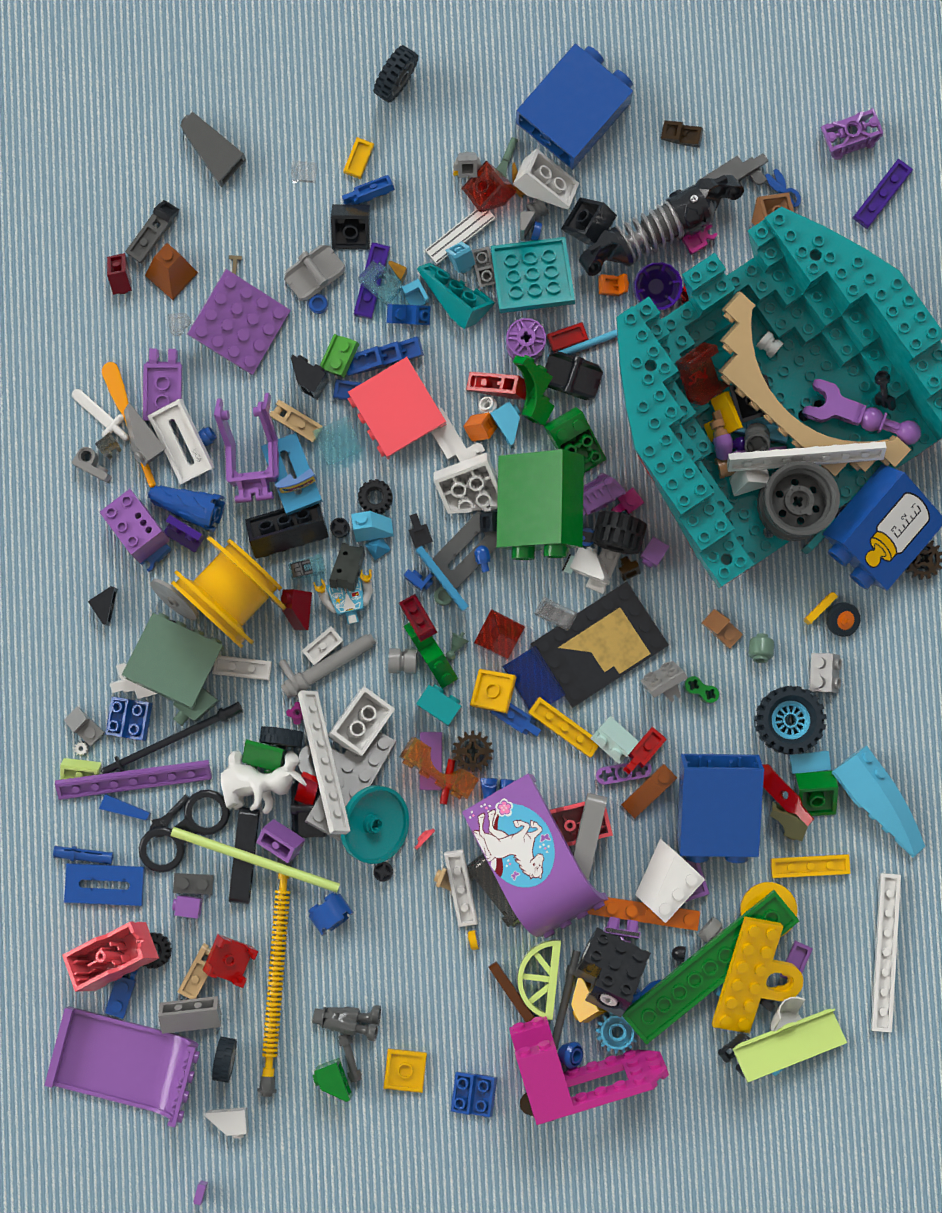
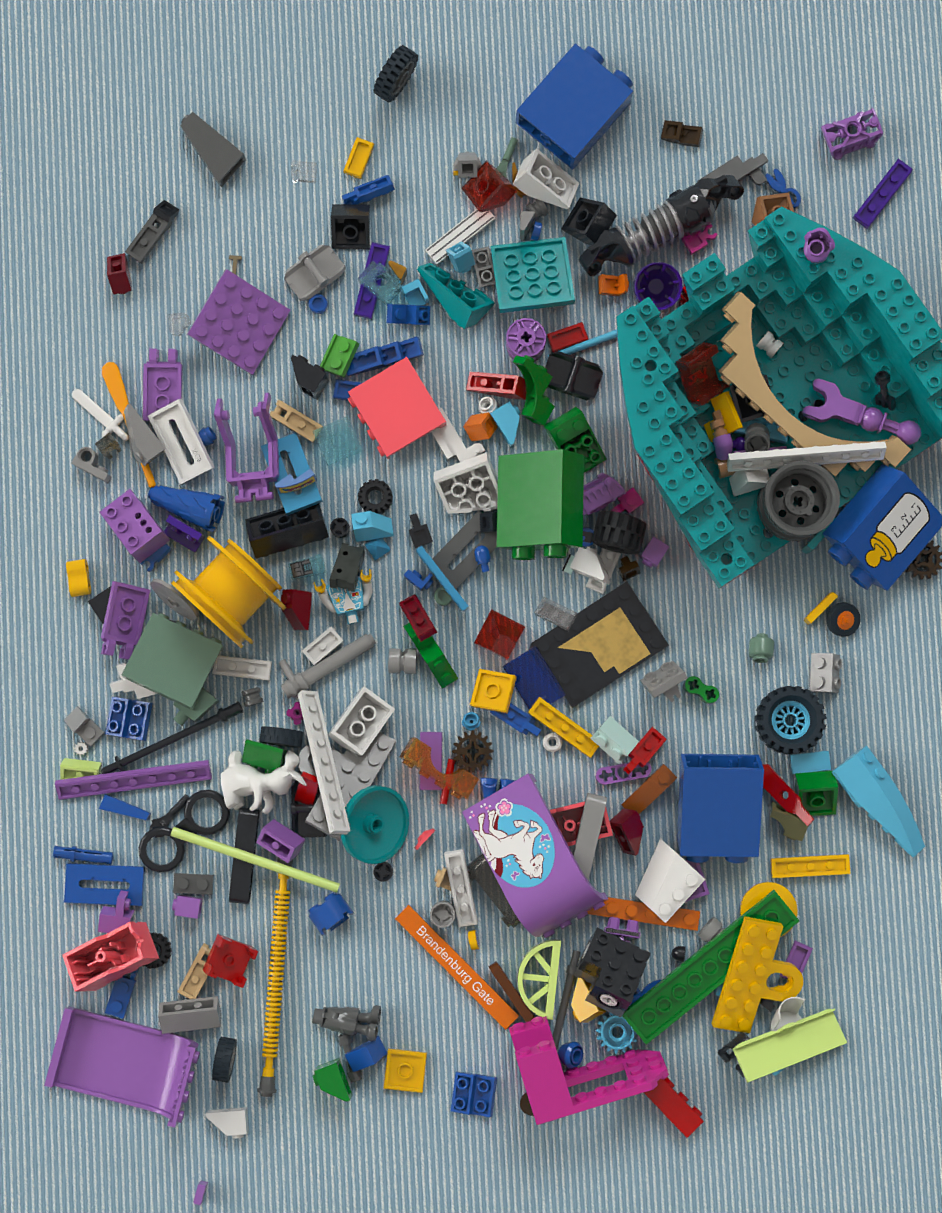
(78, 577): none -> yellow axle
(113, 918): none -> medium lavender brick
(124, 618): none -> medium lavender tile
(170, 271): dark orange slope -> none
(252, 697): none -> dark grey wheel
(365, 1054): none -> blue slope
(439, 705): teal brick -> none
(442, 914): none -> light grey wheel
(457, 642): sand green piece -> none
(457, 967): none -> orange tile
(471, 716): none -> dark azure plate
(552, 748): none -> white plate
(628, 830): none -> dark red slope
(675, 1106): none -> red brick
(722, 628): medium nougat slope -> none
(818, 245): none -> medium lavender head
(885, 952): white plate -> none

